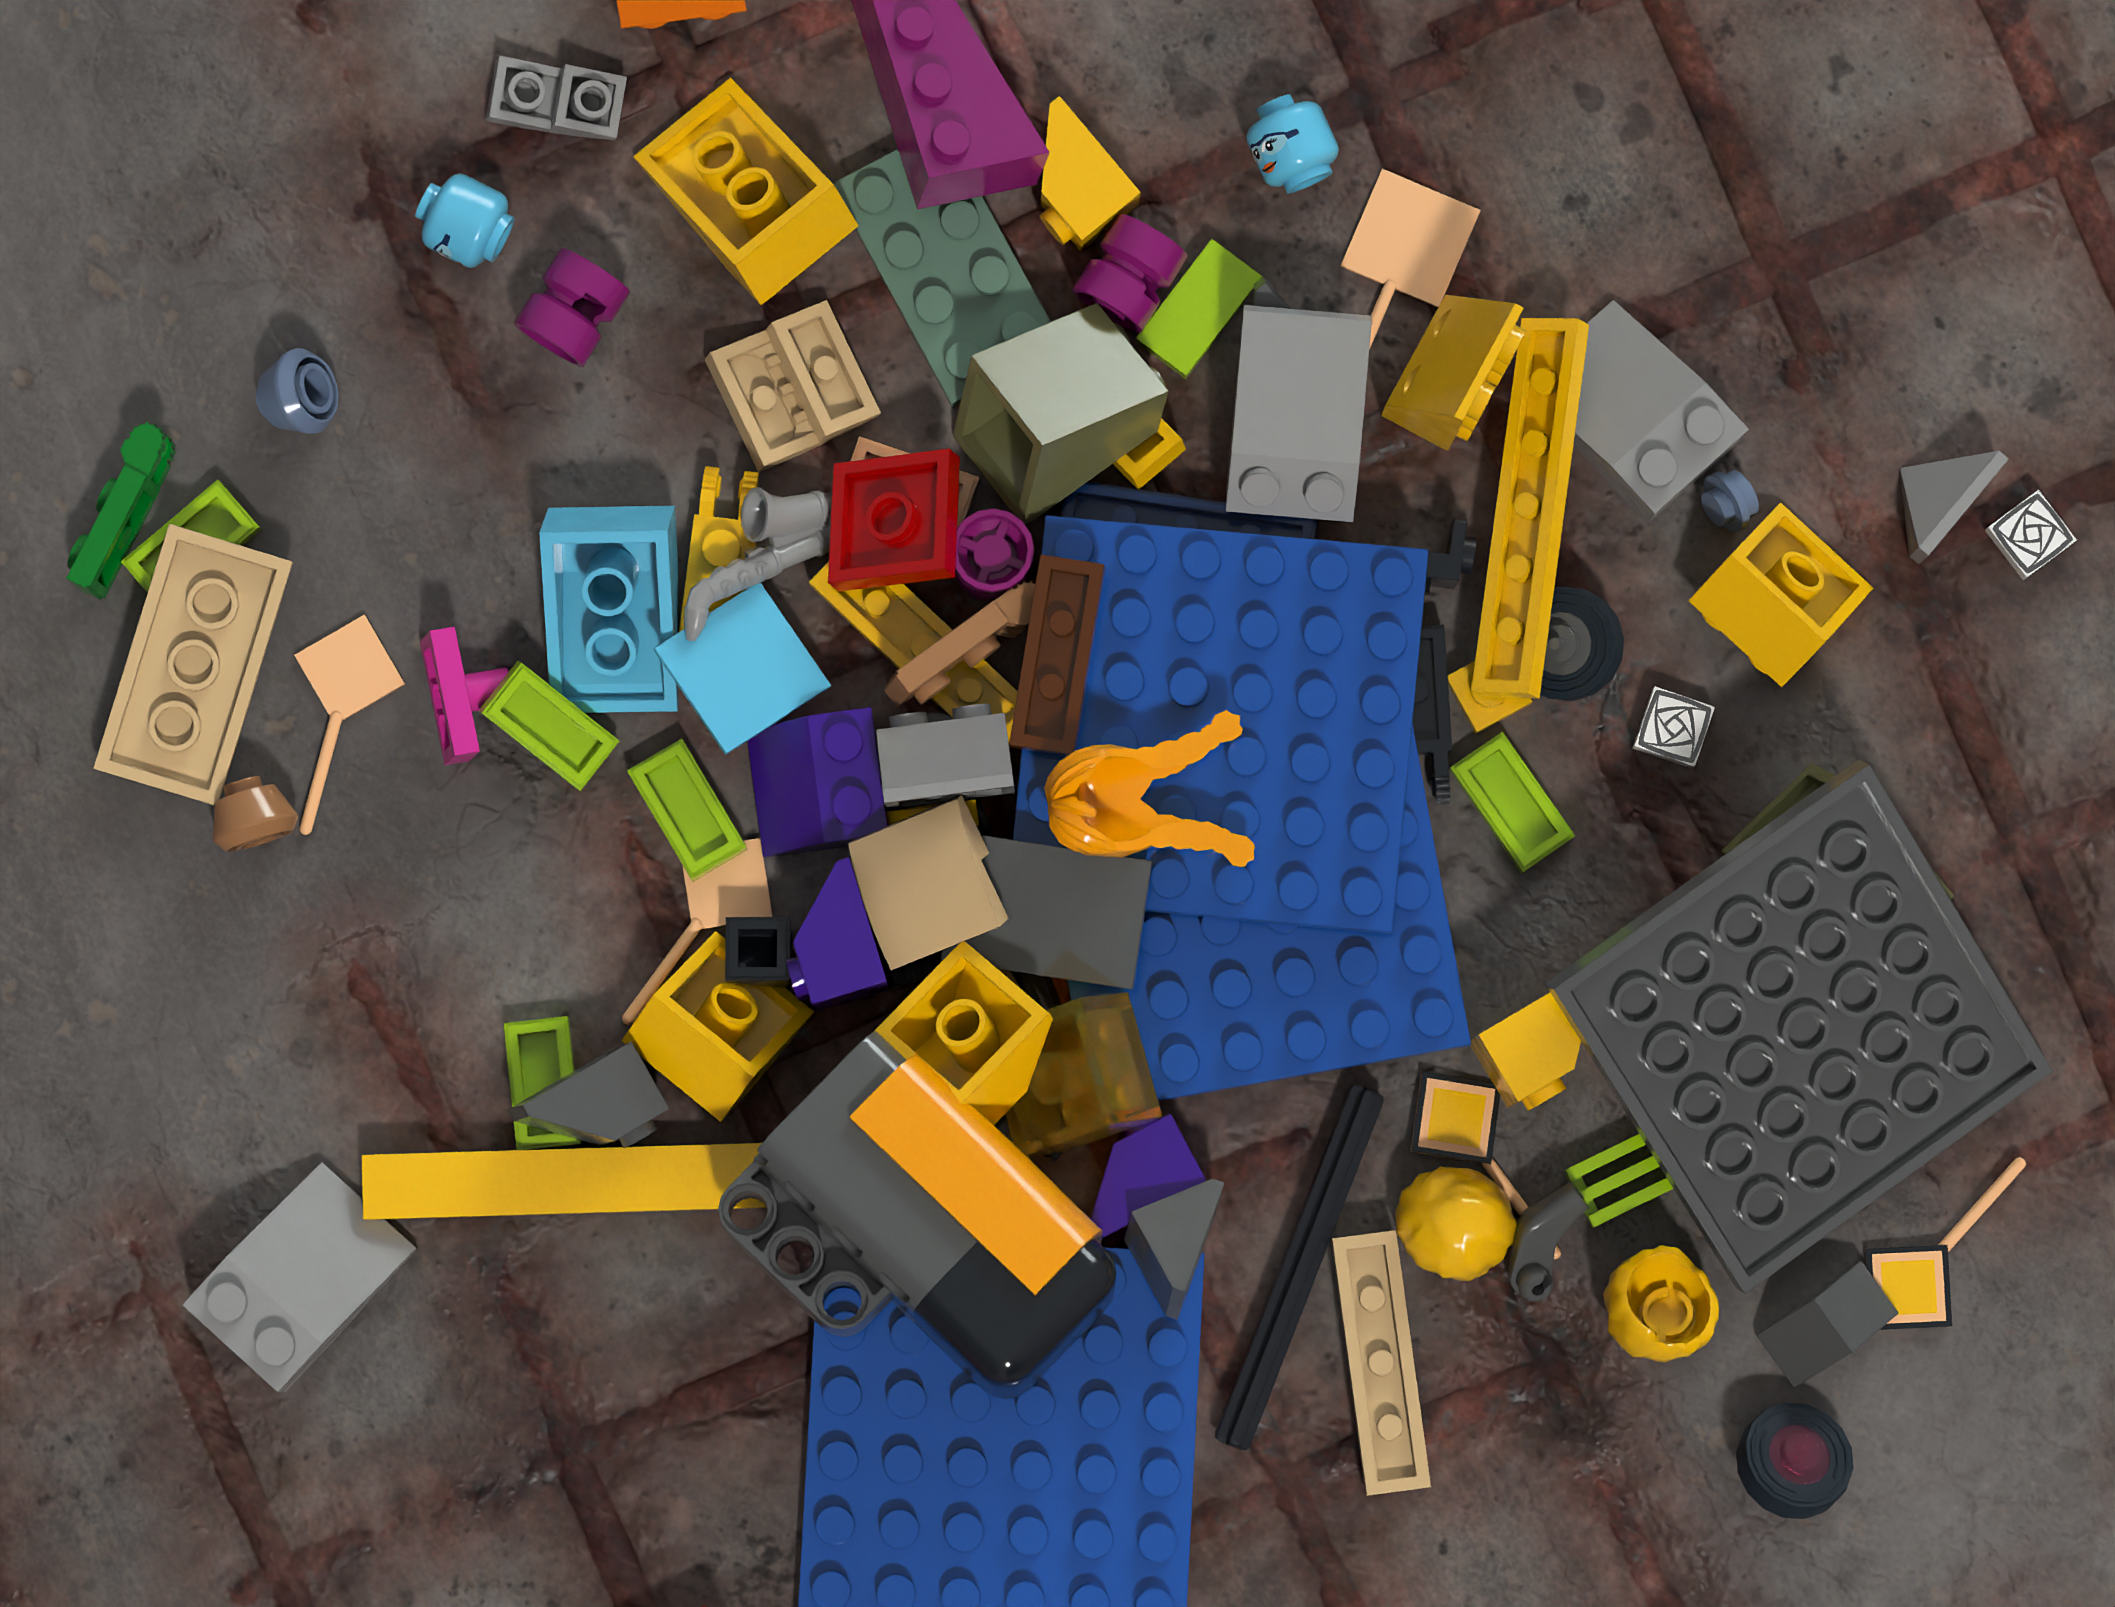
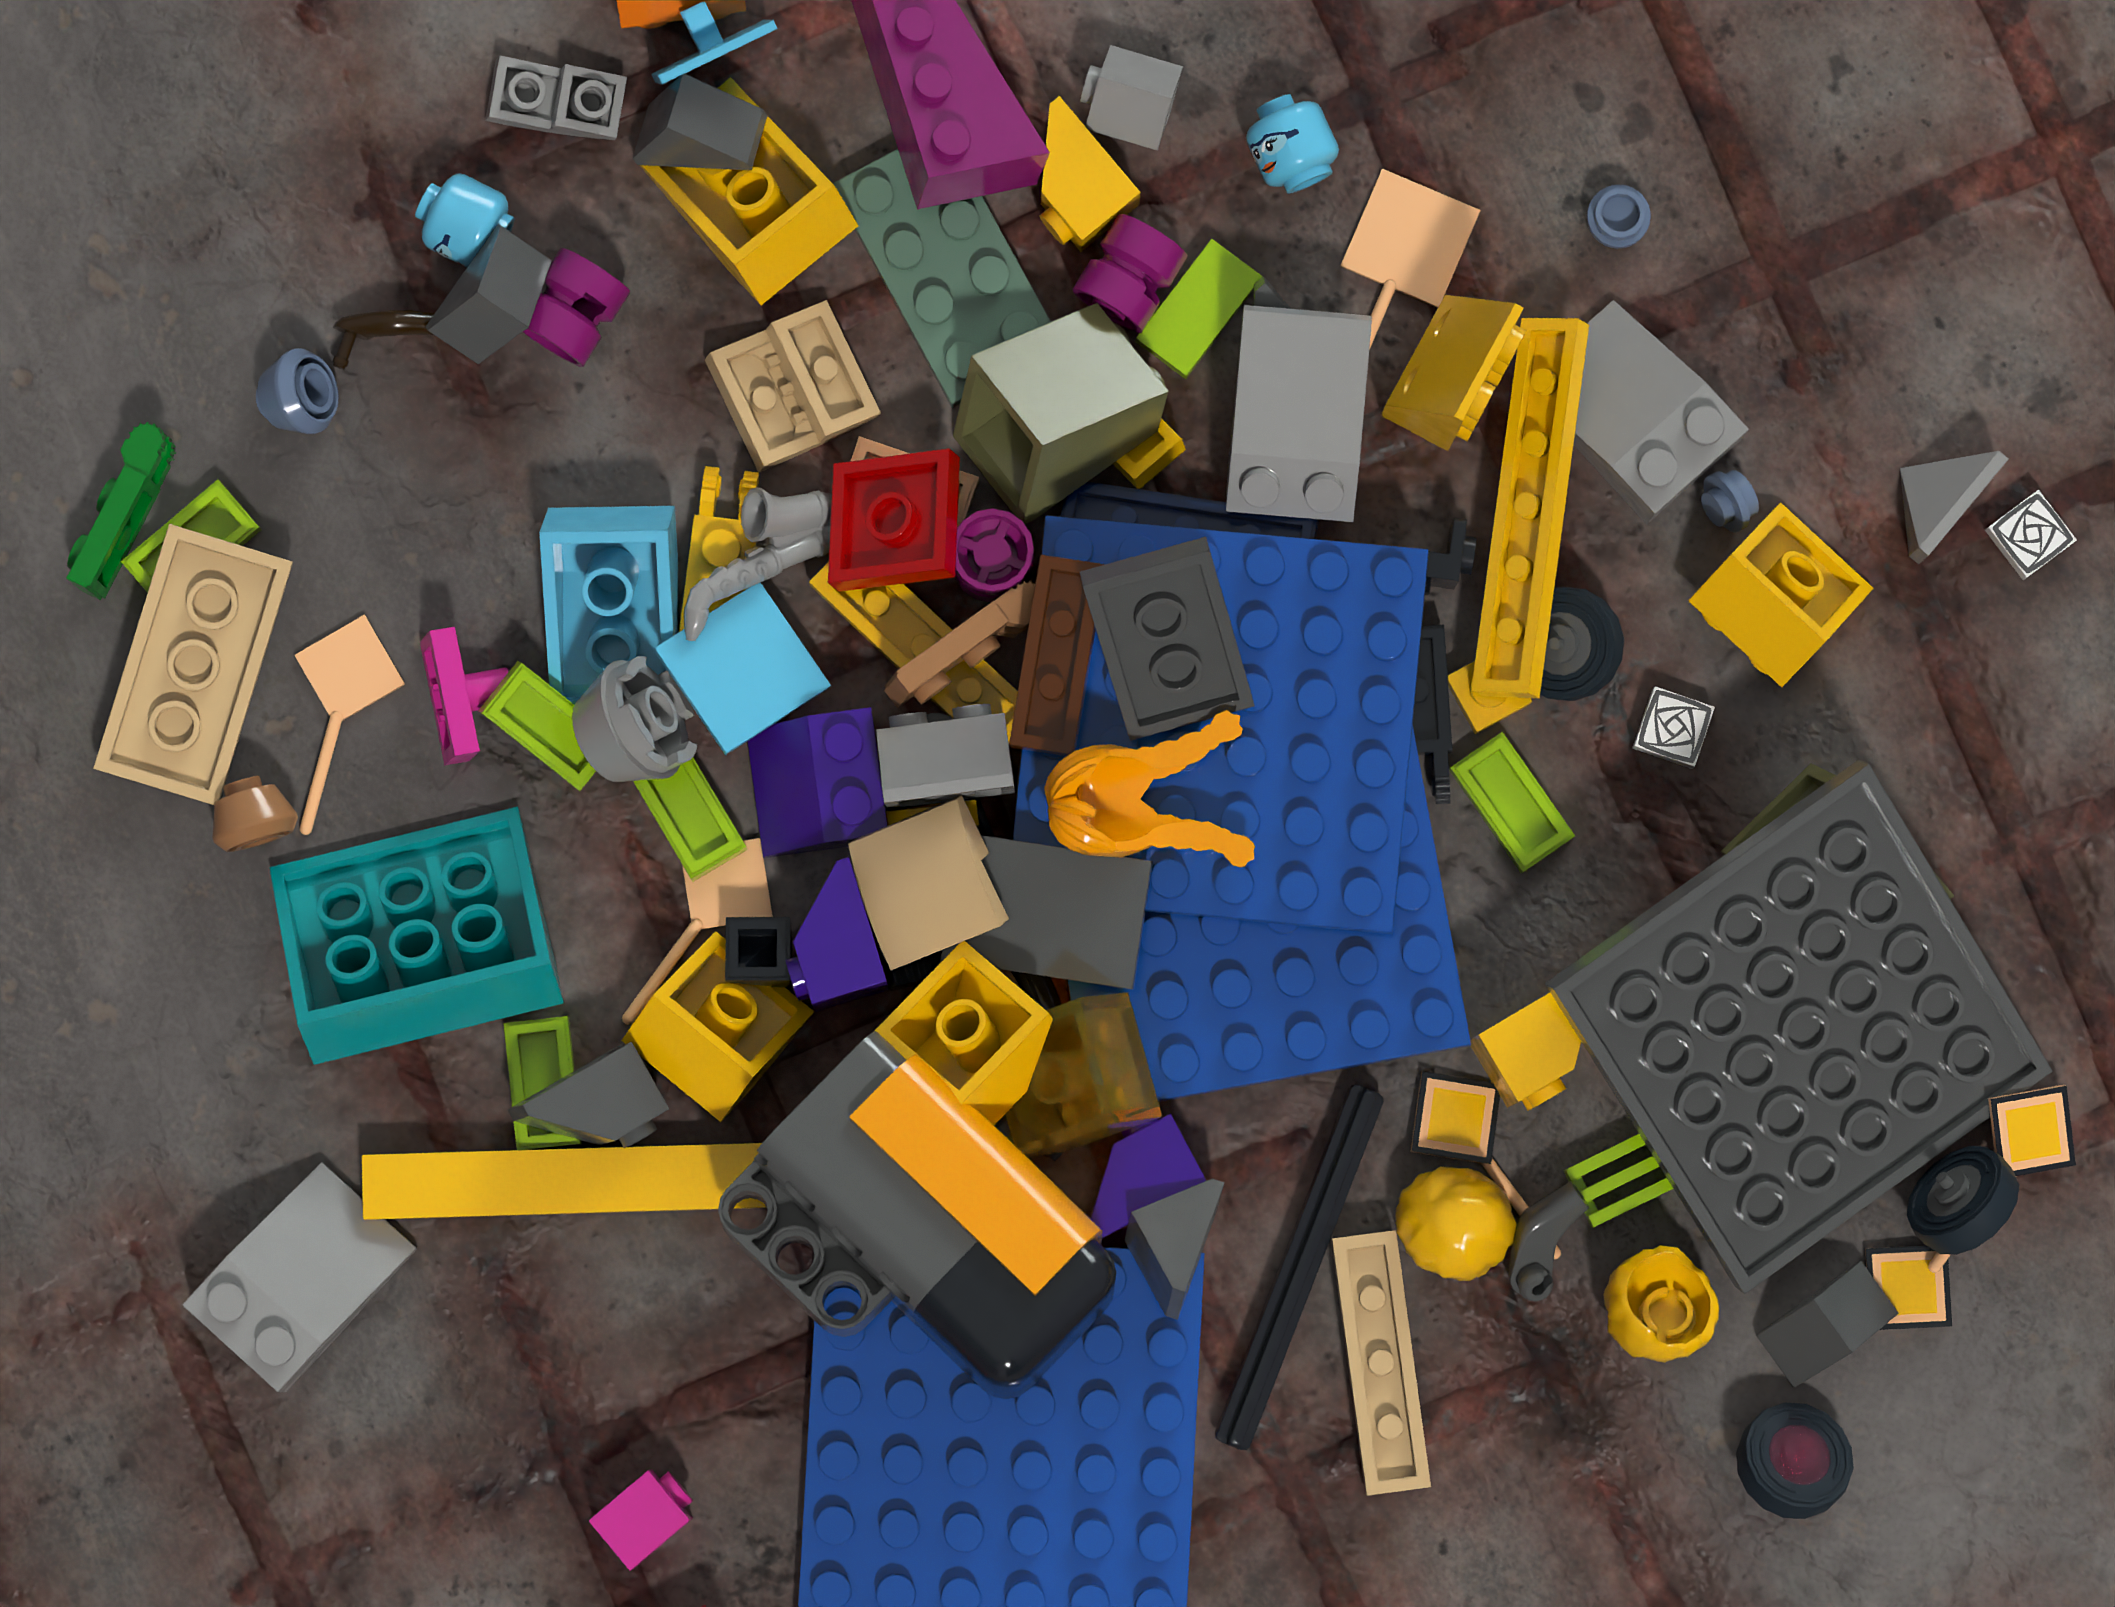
(377, 325): none -> dark brown piece
(414, 936): none -> teal slope
(492, 297): none -> dark grey slope
(633, 723): none -> light grey cone
(643, 1517): none -> dark pink brick
(699, 128): none -> dark grey slope
(709, 41): none -> medium azure piece
(1131, 96): none -> light grey brick
(1167, 638): none -> dark grey plate
(1618, 216): none -> sand blue plate
(1963, 1200): none -> black wheel
(2030, 1134): none -> piece

